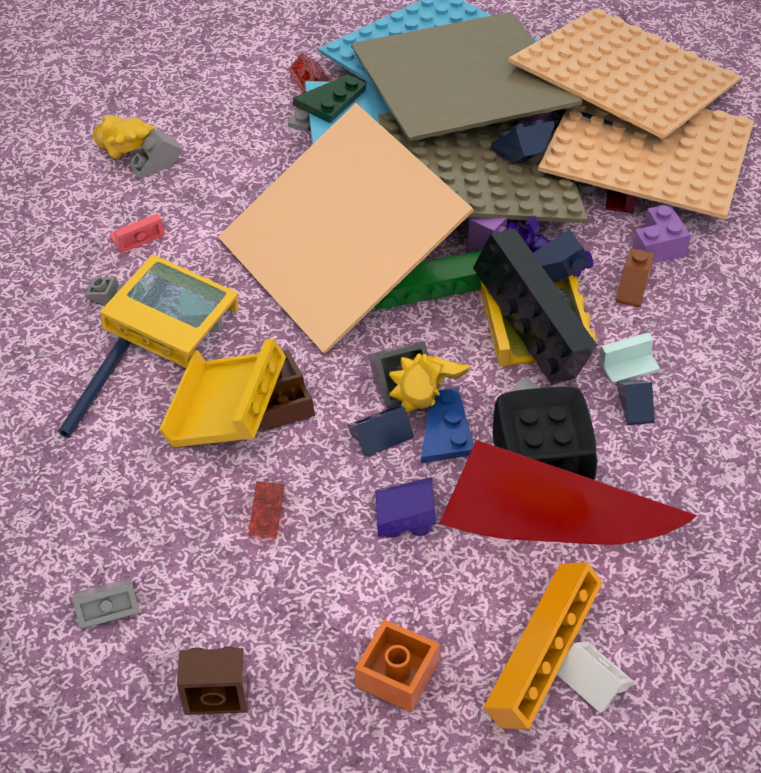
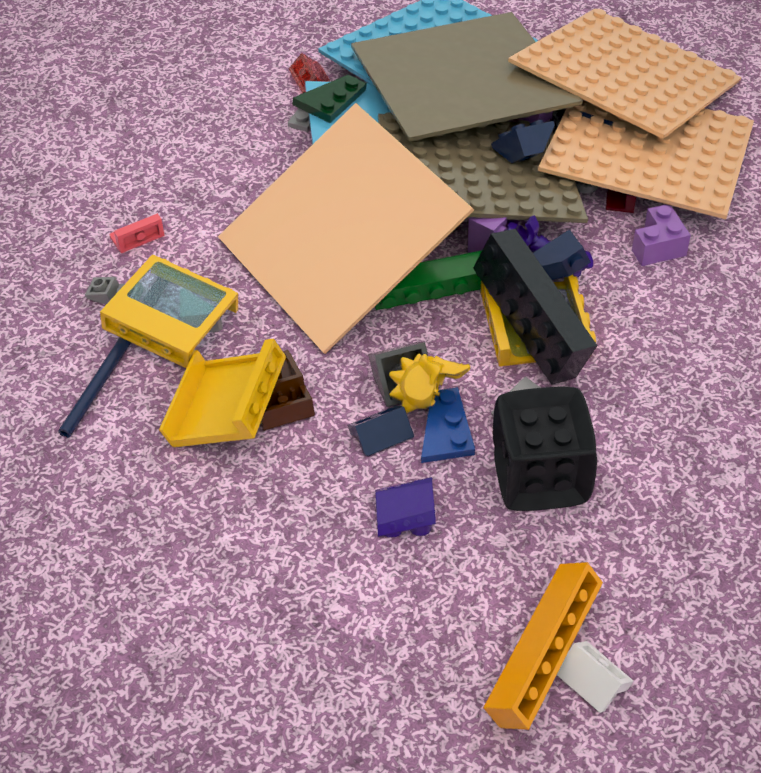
(105, 603): light grey panel -> none
(121, 134): yellow head -> none
(155, 154): light grey slope -> none
(213, 681): reddish brown brick -> none
(266, 509): clear red slope -> none
(397, 665): orange brick -> none
(534, 501): red sticker -> none
(628, 358): light aqua panel -> none
(635, 277): dark orange slope -> none
(637, 401): dark blue slope -> none

